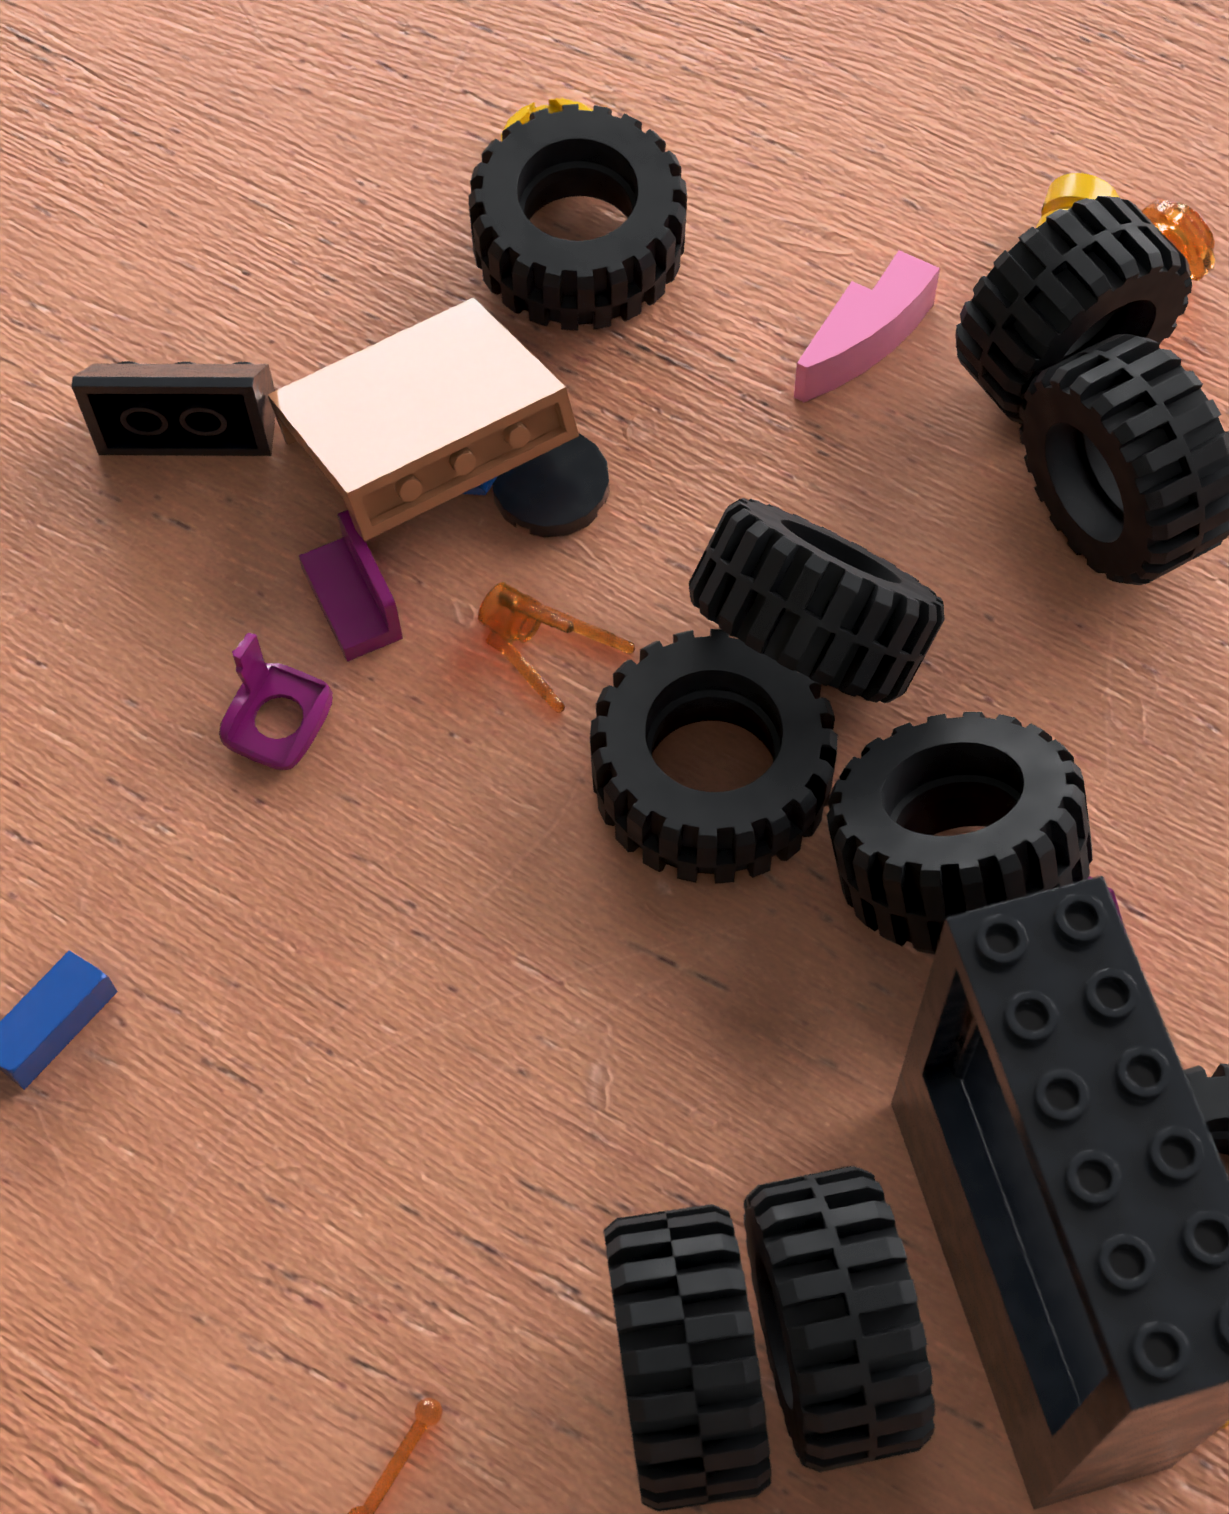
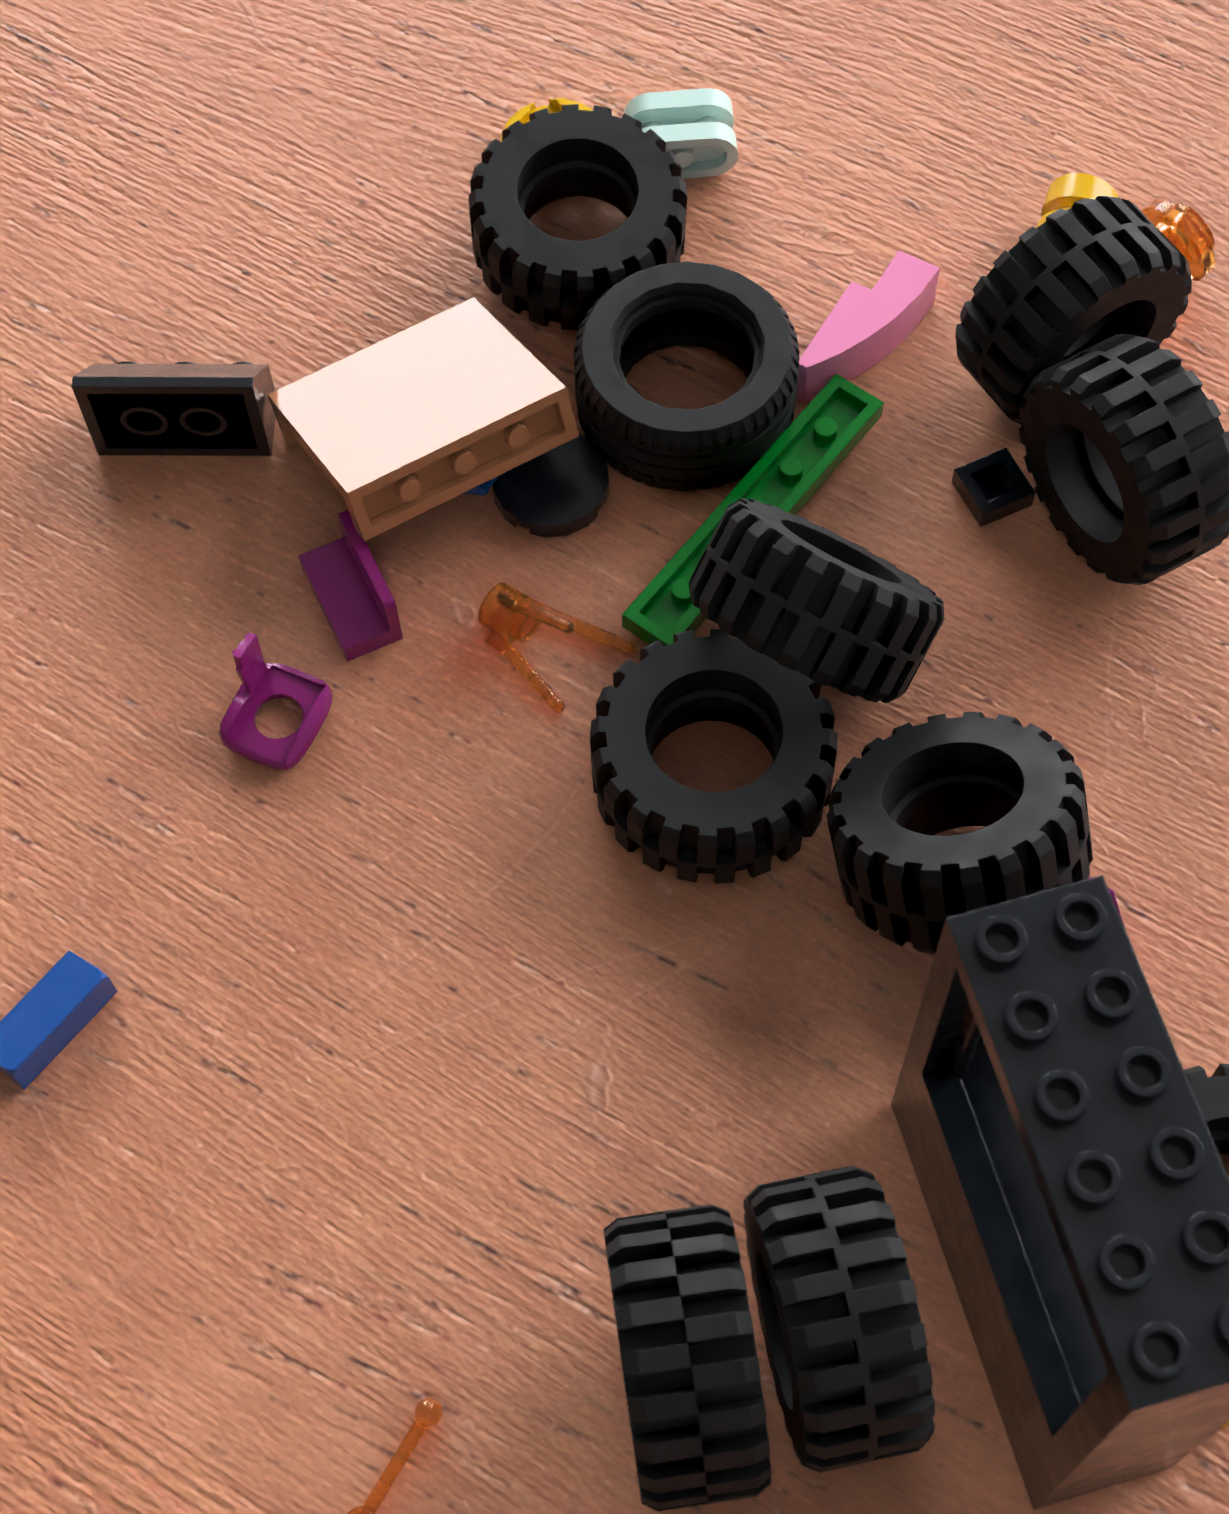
(690, 308): none -> black tyre
(693, 125): none -> light aqua brick
(782, 477): none -> green plate
(993, 487): none -> black tile

